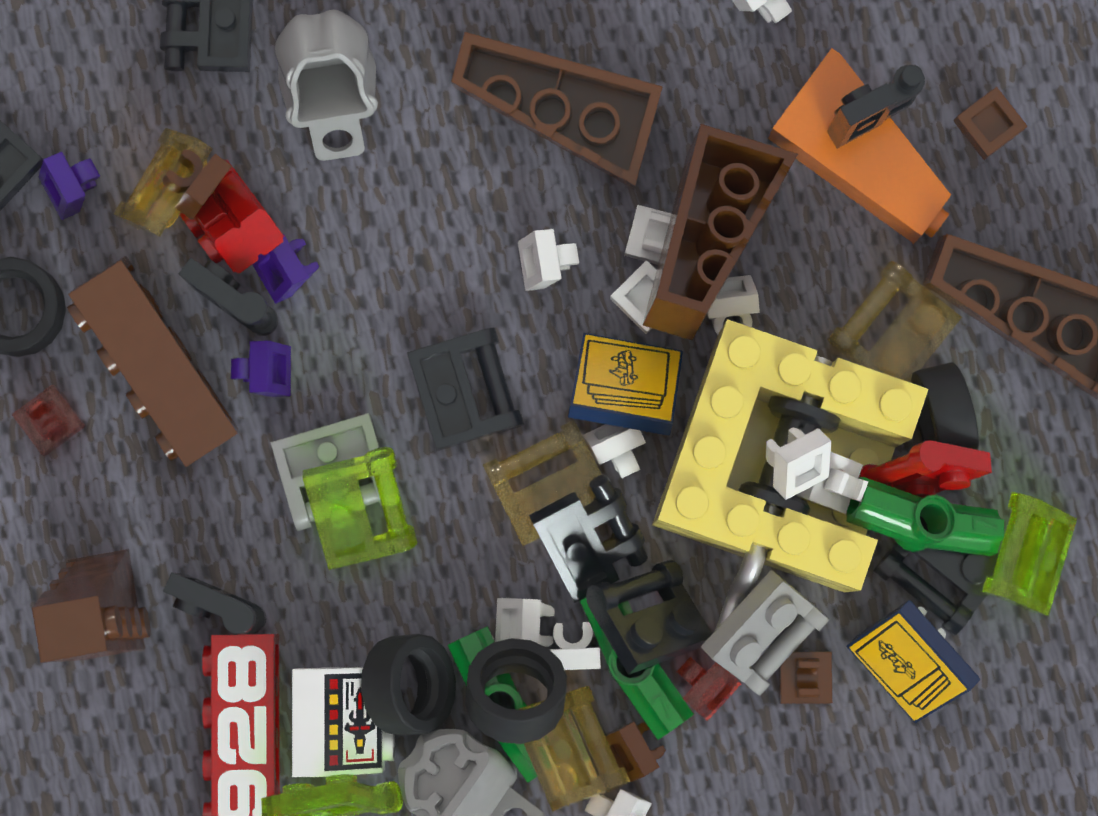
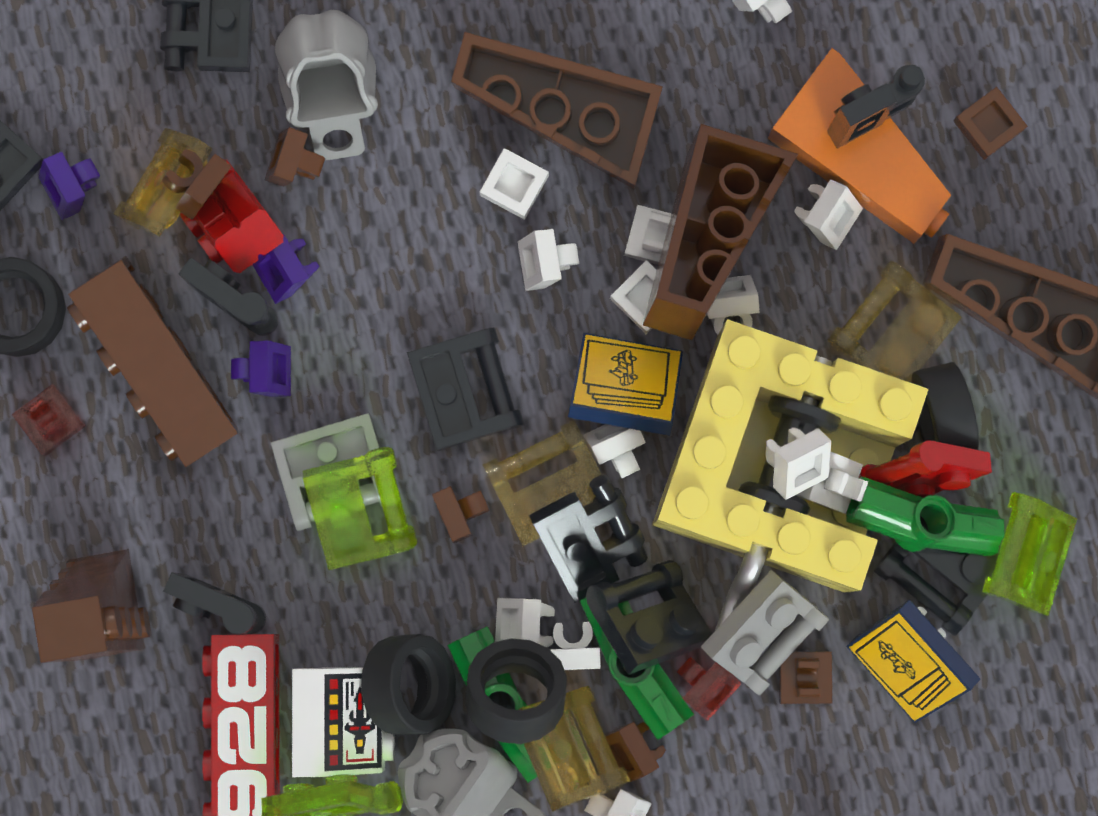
(292, 159): none -> reddish brown tile
(456, 513): none -> reddish brown tile
(514, 183): none -> white tile
(832, 213): none -> white tile

